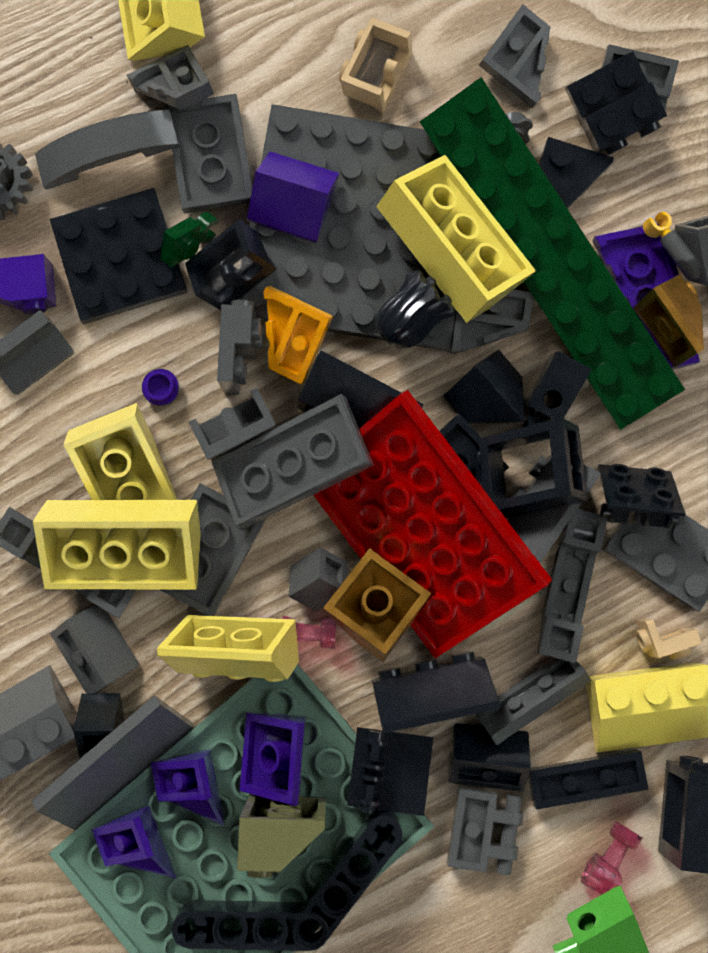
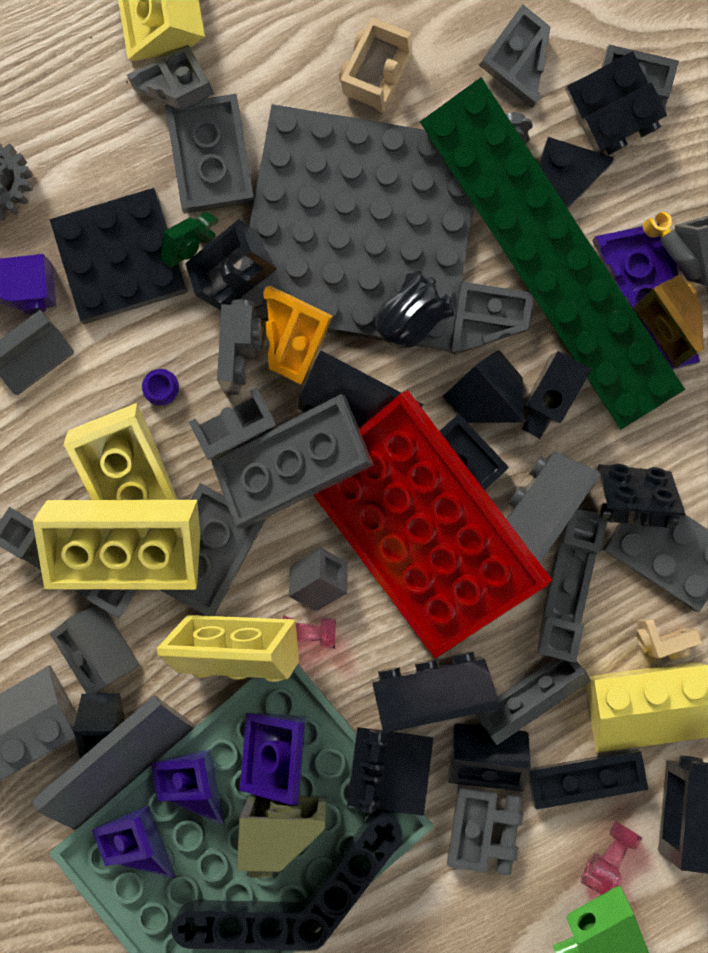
(105, 143): dark grey slope -> none
(291, 196): dark purple slope -> none
(376, 604): pearl gold slope -> none
(454, 237): light yellow slope -> none
(566, 462): black window -> none

